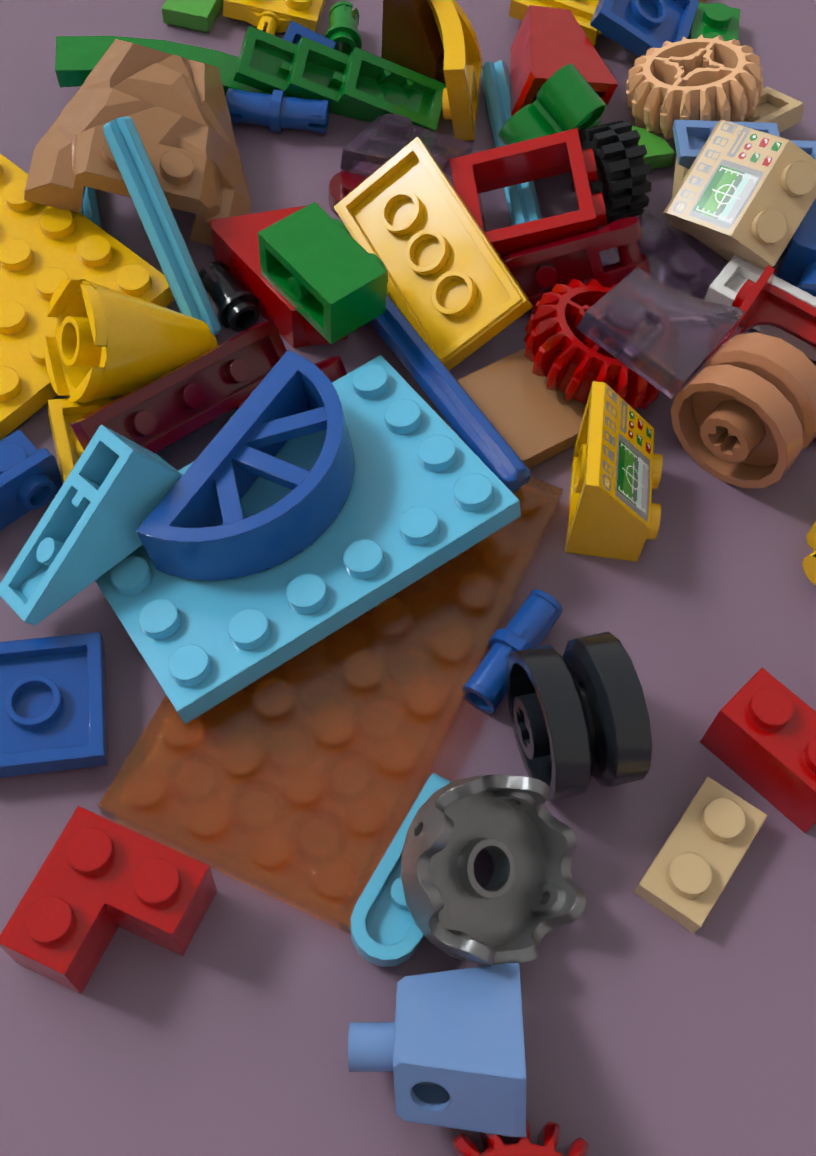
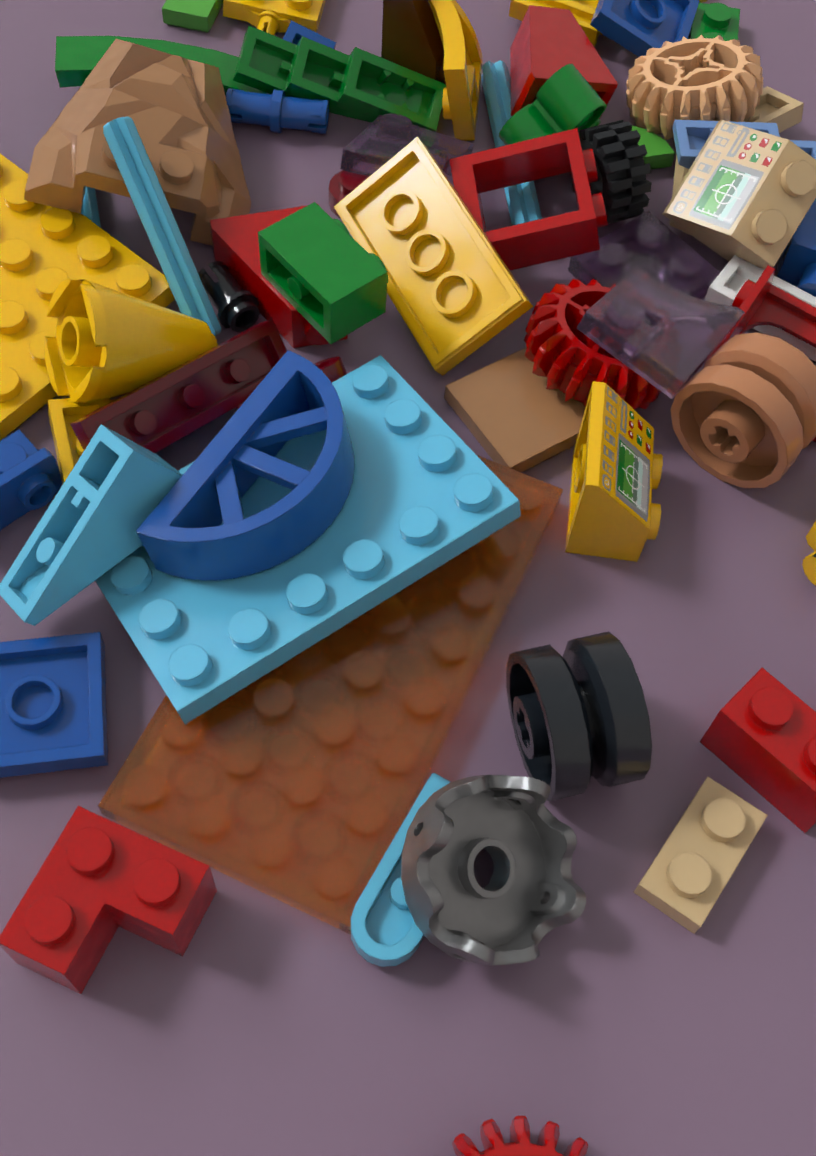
(344, 27): green pin -> none
(450, 398): blue axle -> none
(452, 1050): medium blue torso -> none
(525, 631): blue pin -> none
(578, 258): dark red plate -> none

